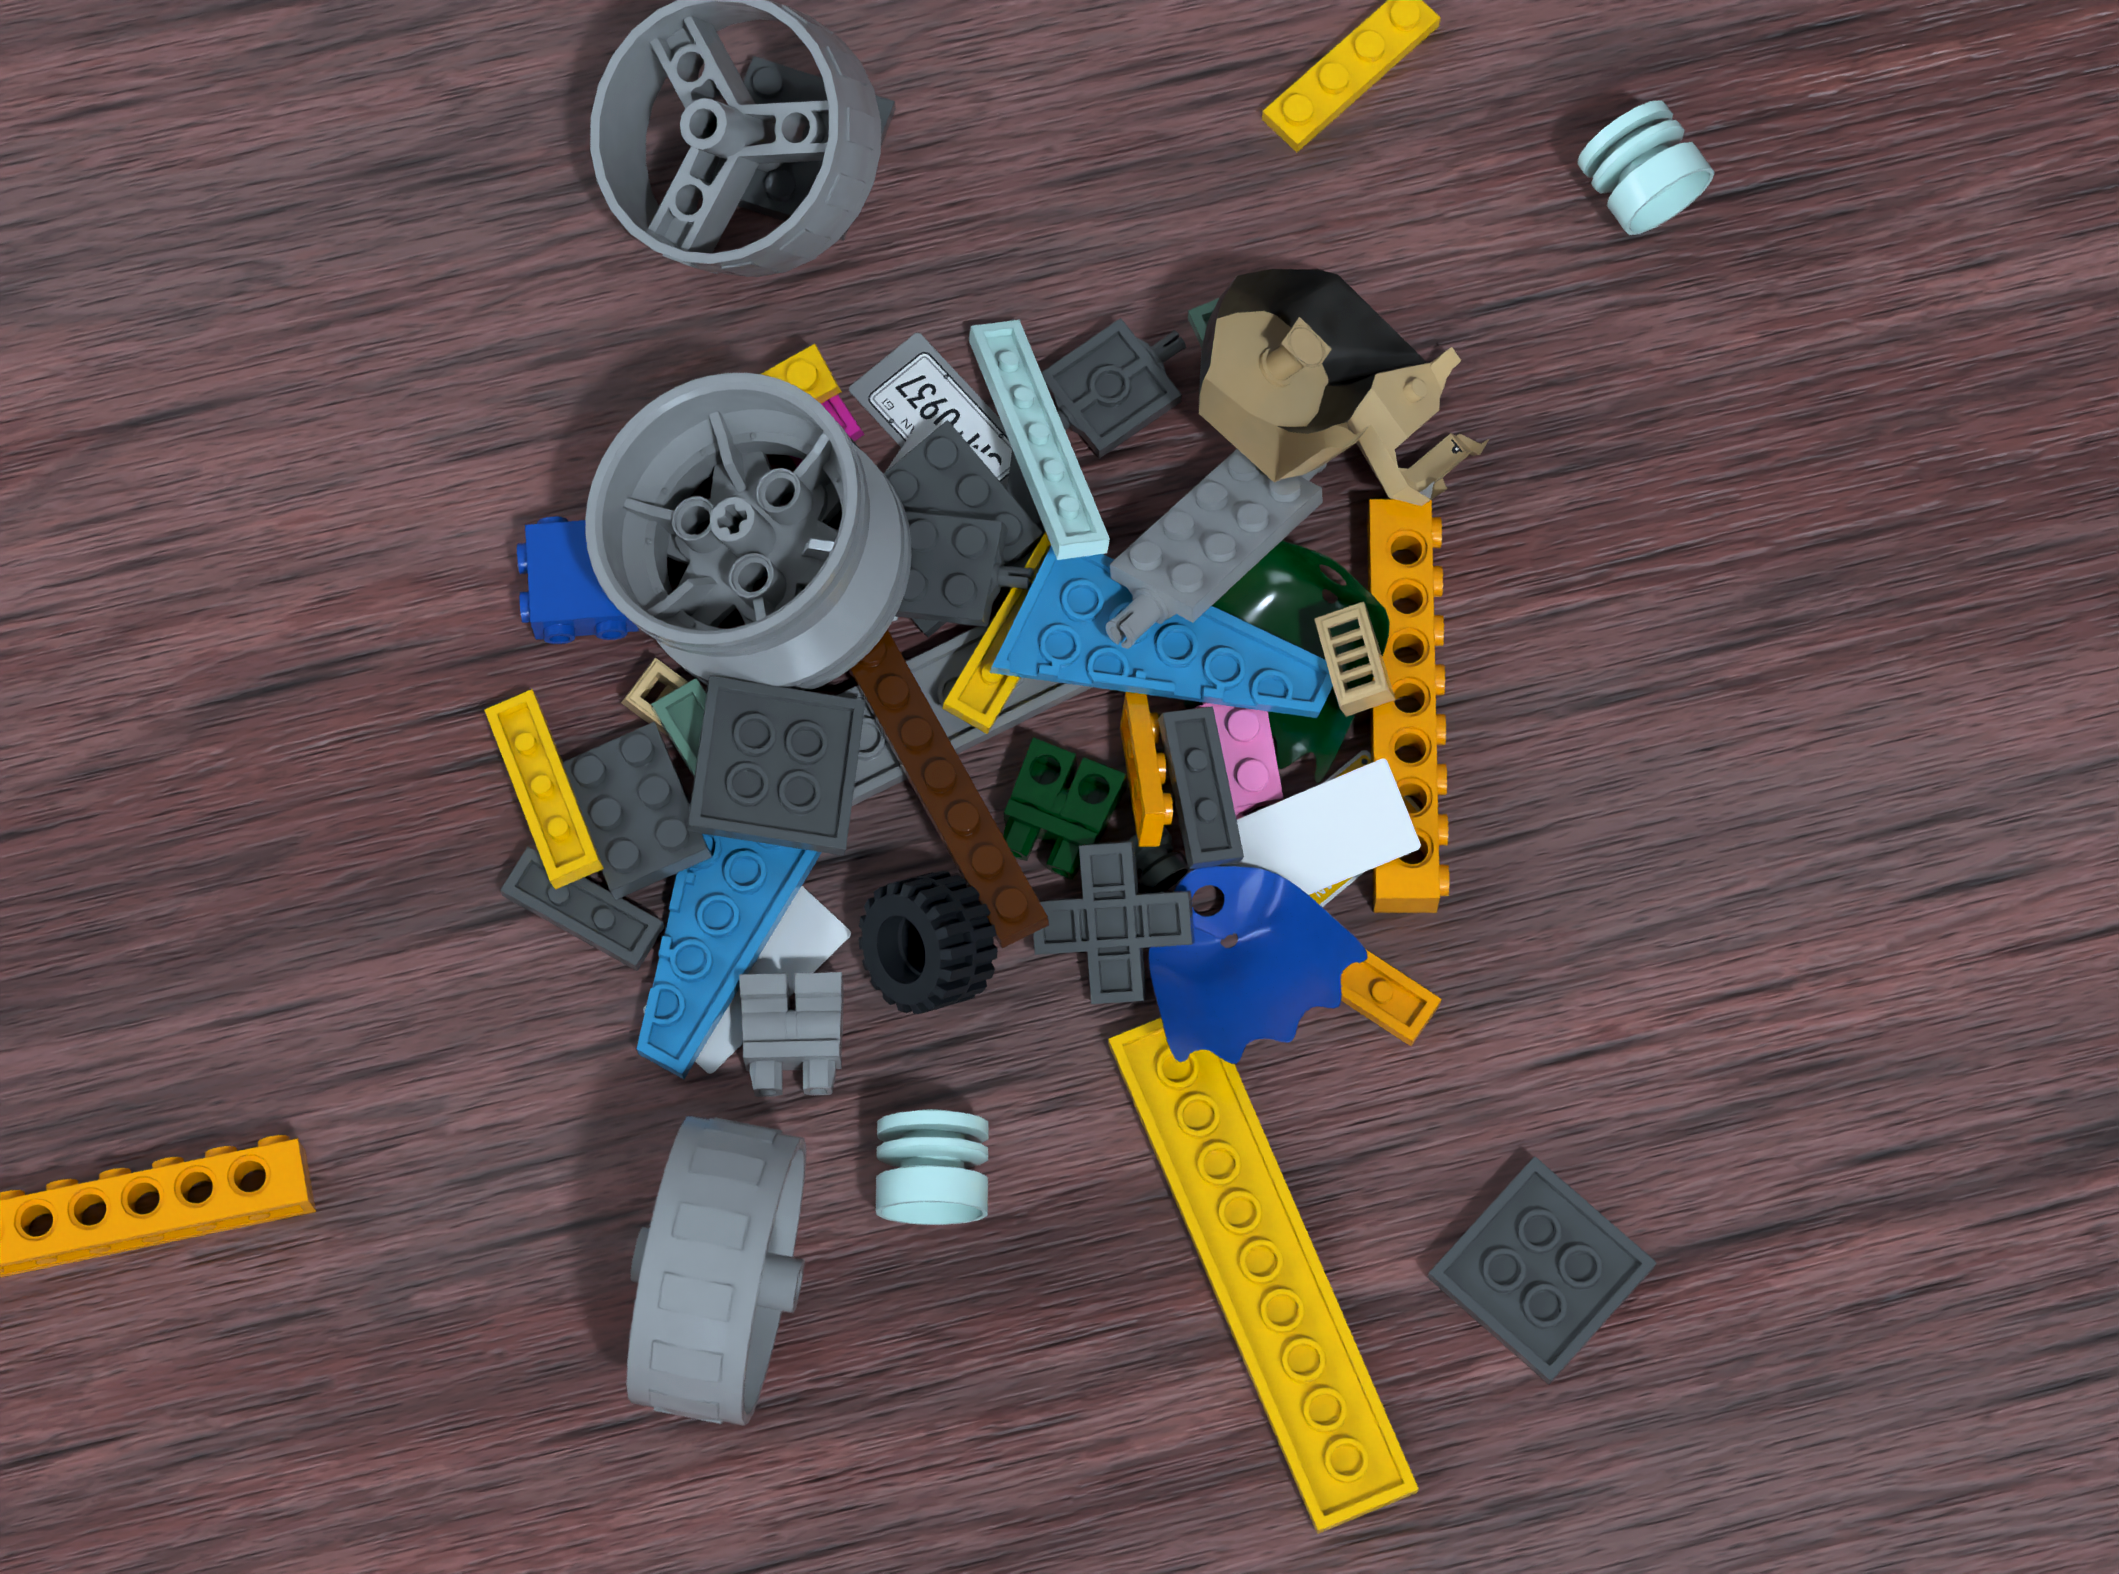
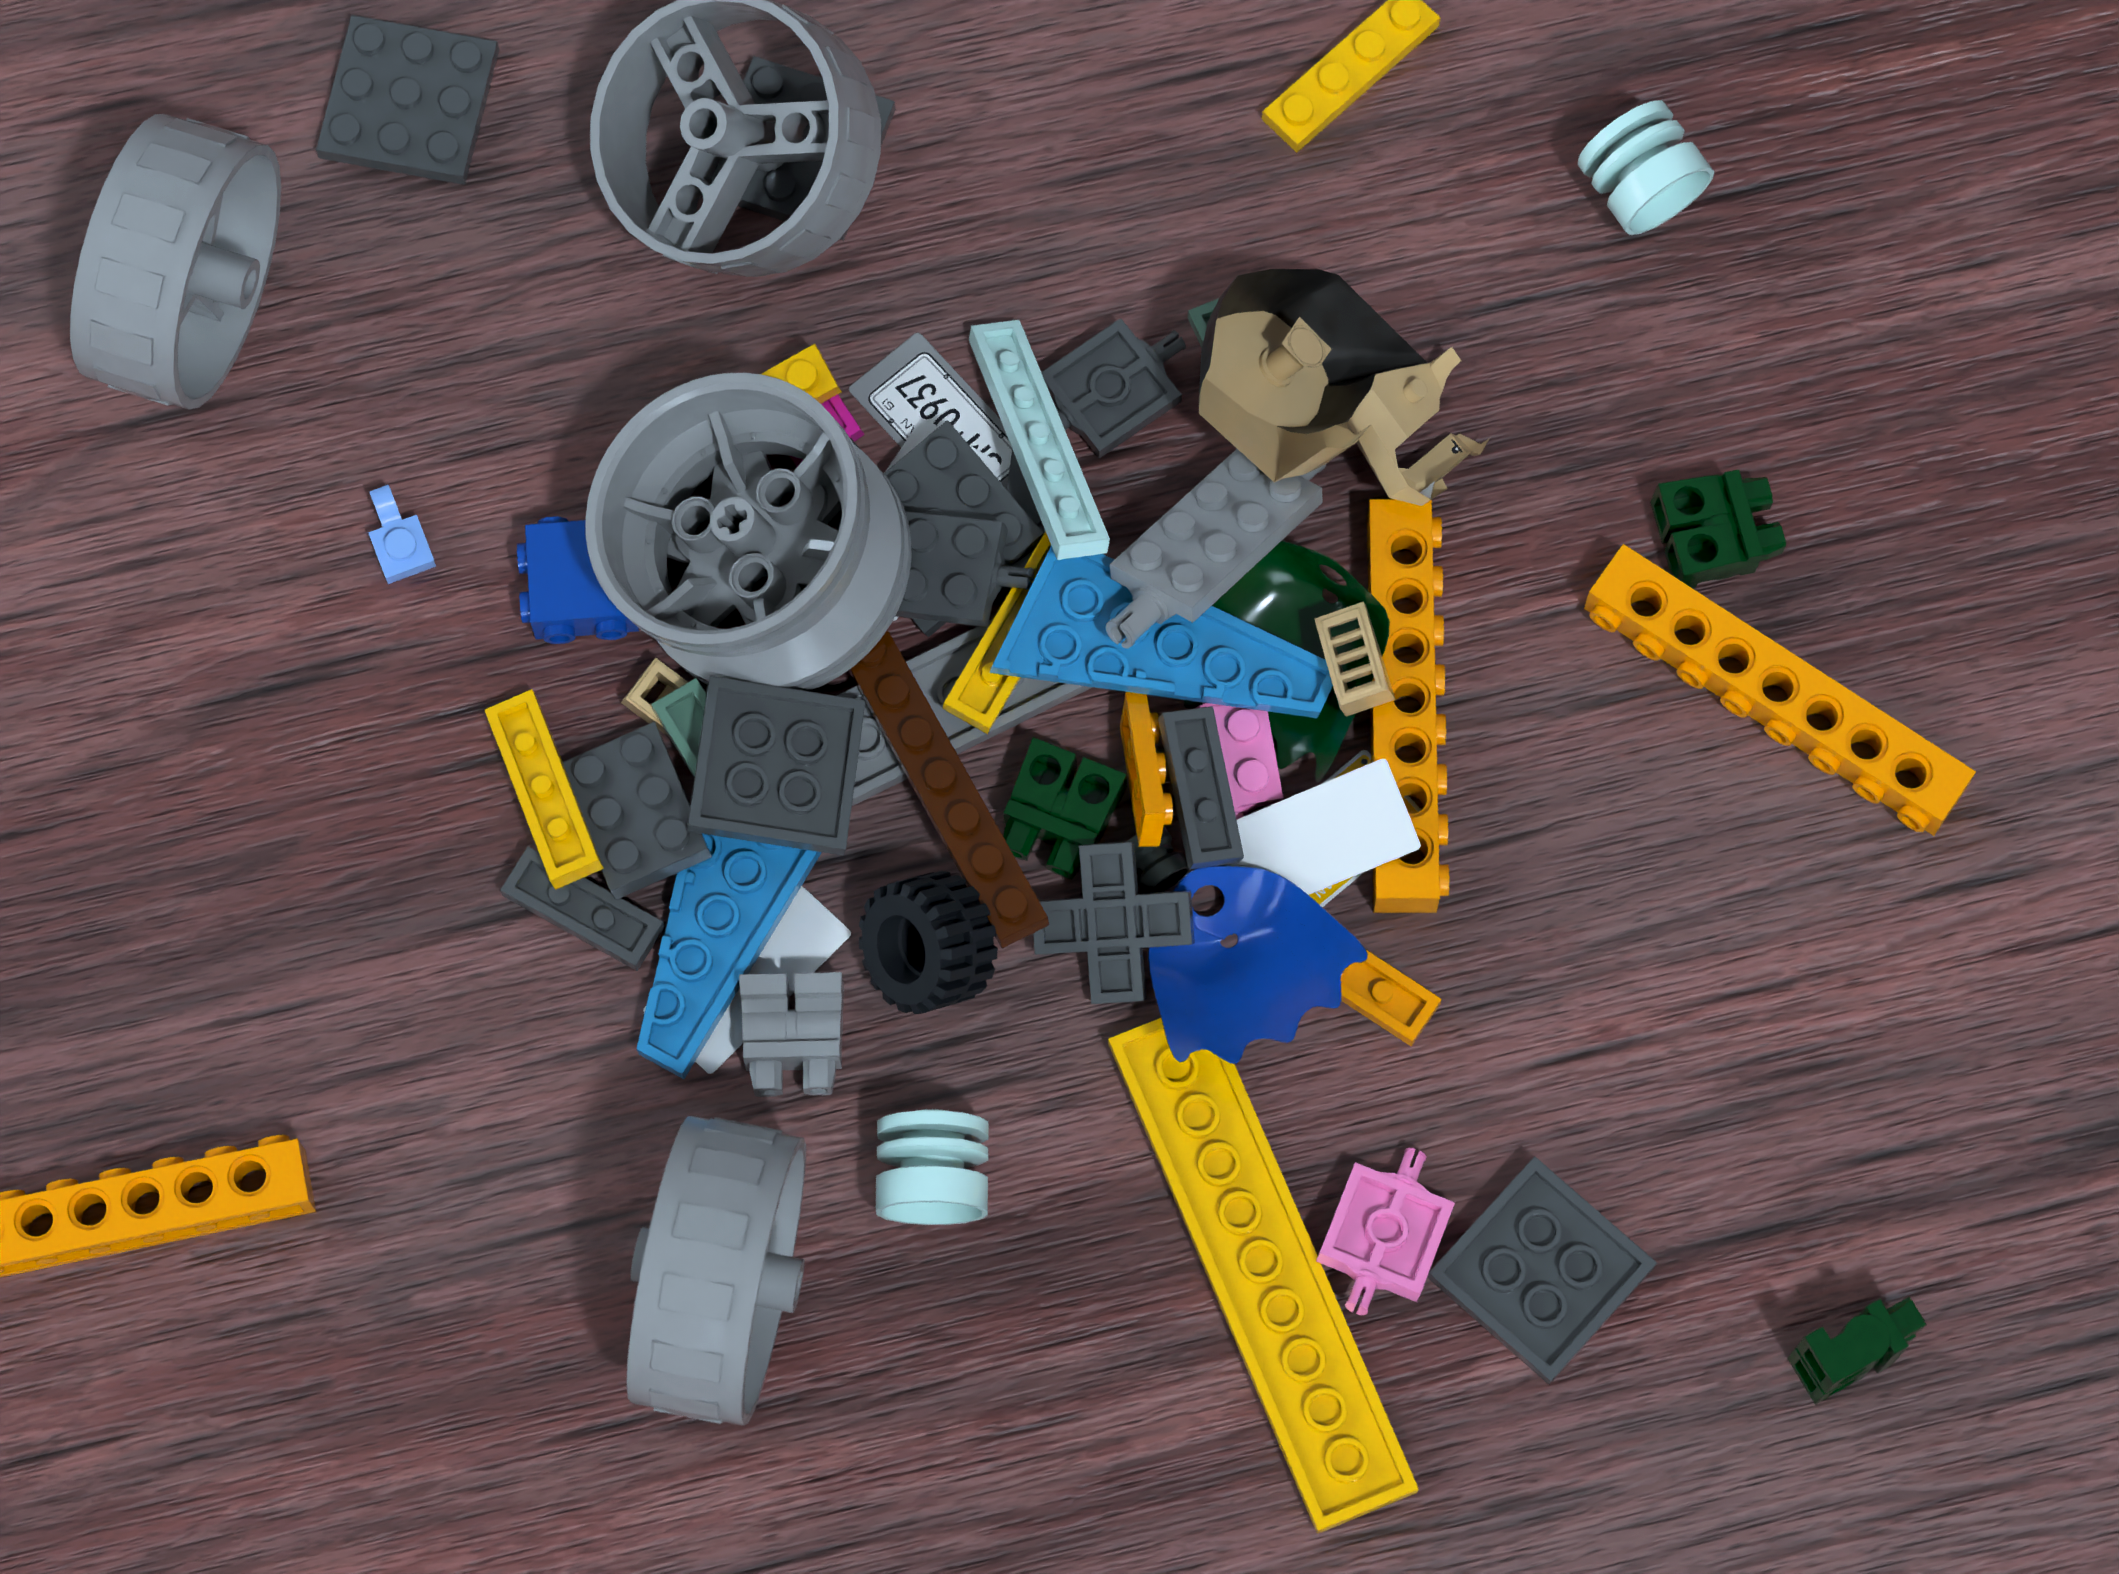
(175, 261): none -> light grey wheel
(399, 542): none -> light blue plate
(407, 99): none -> dark grey plate
(1385, 1231): none -> bright pink plate
(1713, 527): none -> dark green hips
(1767, 663): none -> light orange brick
(1865, 1342): none -> dark green hips

